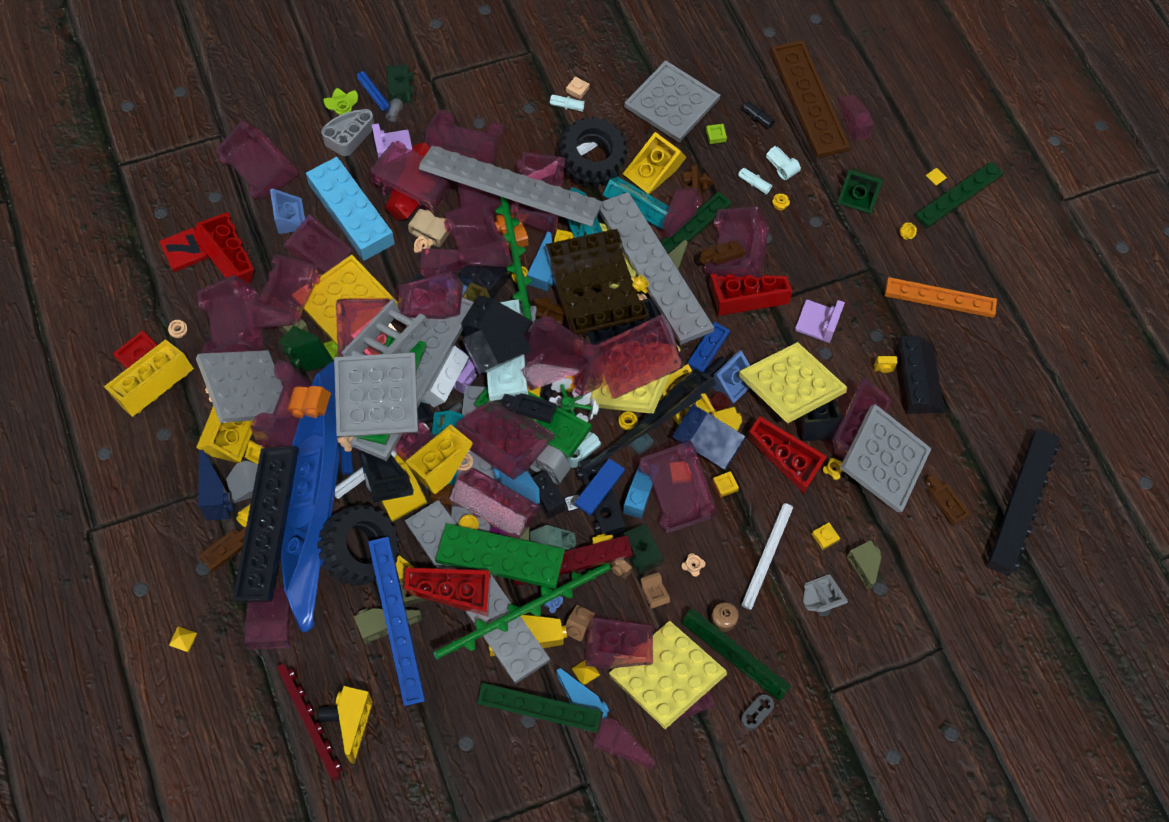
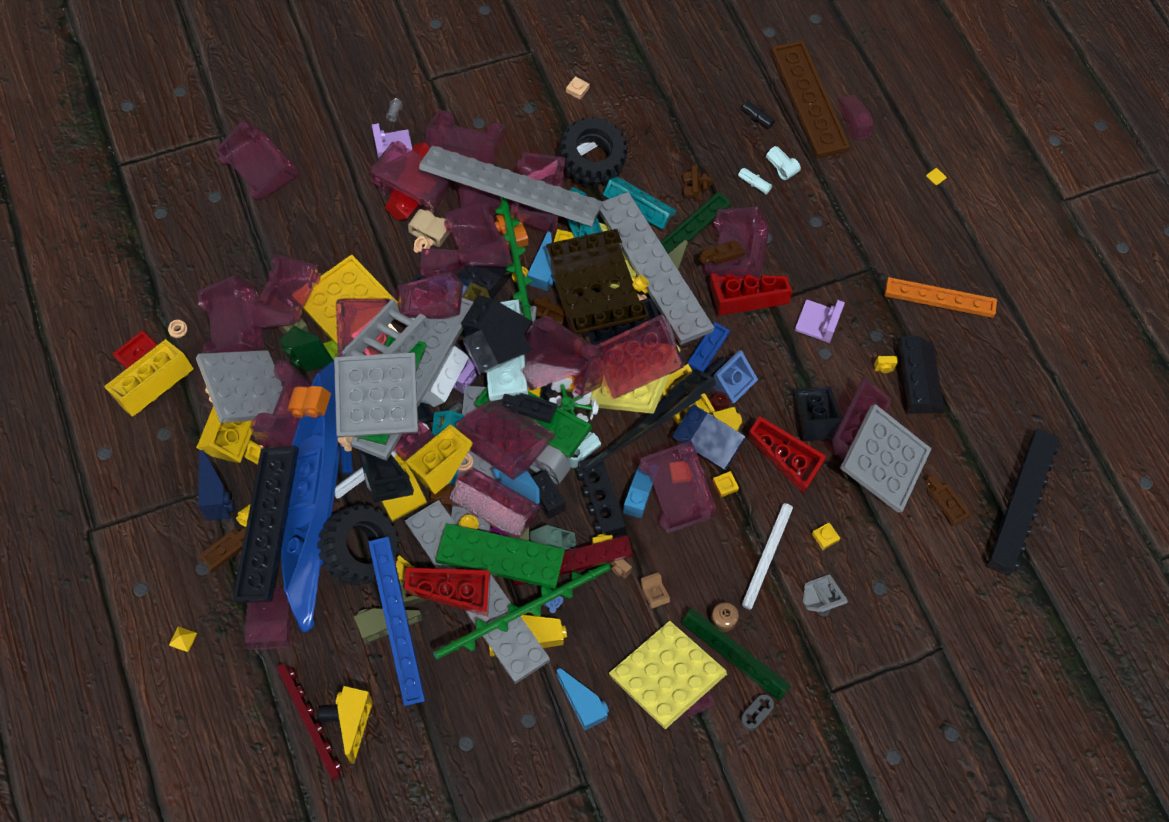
(183, 250): red tile -> none
(223, 246): red wedge -> none
(242, 480): light grey slope -> none
(287, 211): medium blue slope -> none
(317, 245): clear pink slope -> none
(341, 100): lime plate -> none
(347, 131): light grey beam -> none
(350, 208): medium azure brick -> none
(373, 91): blue axle -> none
(399, 83): clear green brick -> none
(540, 708): dark green plate -> none
(567, 103): light aqua axle -> none
(570, 501): sticker -> none
(578, 622): medium nougat bracket -> none
(585, 673): yellow slope -> none
(599, 487): blue tile -> none
(618, 644): clear pink slope -> none
(619, 742): clear pink slope -> none
(627, 416): yellow plate -> none
(642, 443): clear light blue plate -> none
(651, 556): clear green brick -> none
(654, 163): yellow slope -> none
(672, 101): light grey plate -> none
(681, 210): clear pink slope -> none
(692, 558): light nougat plate -> none
(716, 133): lime plate -> none
(781, 205): yellow plate -> none
(792, 382): light yellow plate -> none
(833, 463): yellow plate -> none
(860, 190): dark green slope -> none
(866, 562): olive slope -> none
(908, 230): yellow plate -> none
(959, 195): dark green plate -> none

